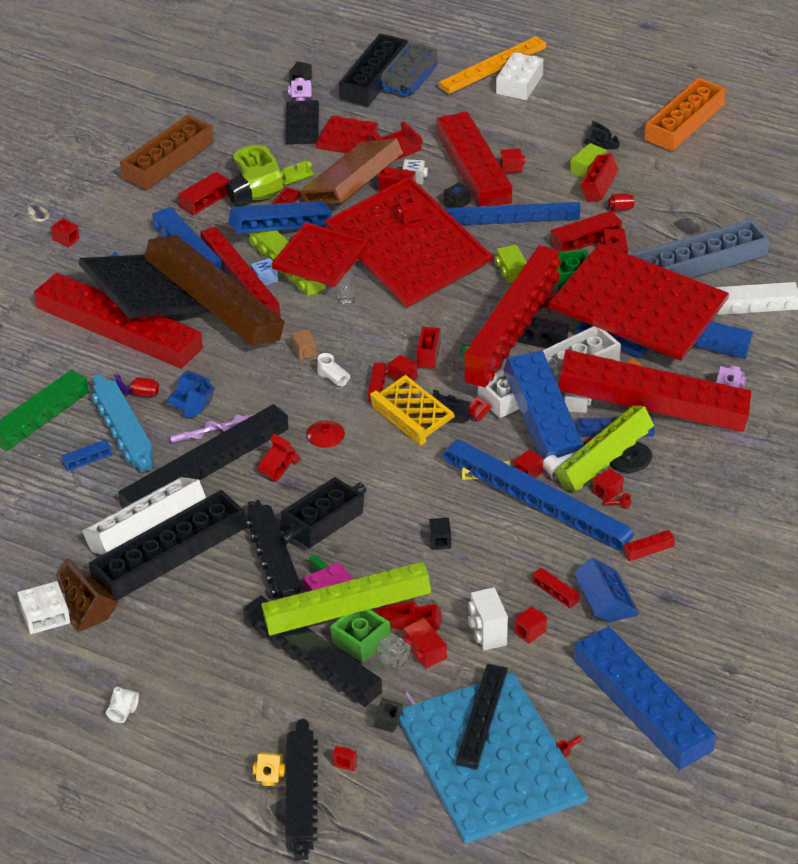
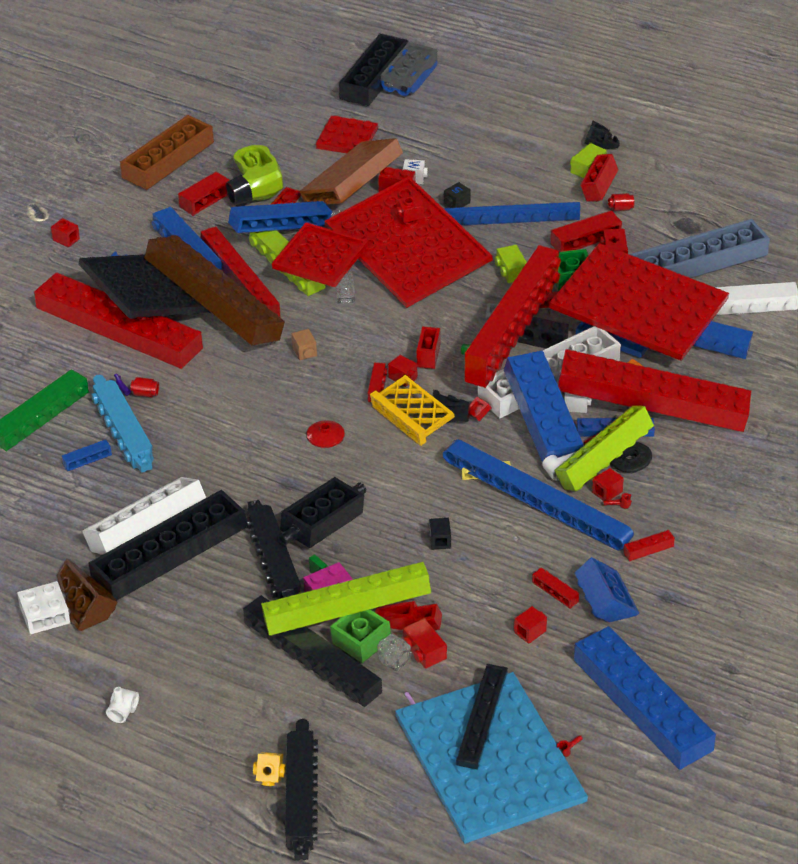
(192, 394): blue brick -> none
(208, 427): lavender piece -> none
(211, 454): black brick -> none
(264, 271): light blue brick -> none
(278, 458): red tile -> none
(300, 70): pearl dark grey brick -> none
(301, 172): lime hinge -> none
(302, 122): black plate -> none
(305, 86): lavender brick -> none
(329, 369): white piece -> none
(344, 758): red plate -> none
(388, 715): pearl dark grey brick -> none
(408, 139): red panel -> none
(474, 160): red brick -> none
(488, 619): white brick -> none
(489, 65): light orange plate -> none
(512, 160): red brick -> none
(519, 76): white brick -> none
(529, 463): red brick -> none
(685, 114): orange brick -> none
(726, 374): lavender brick -> none

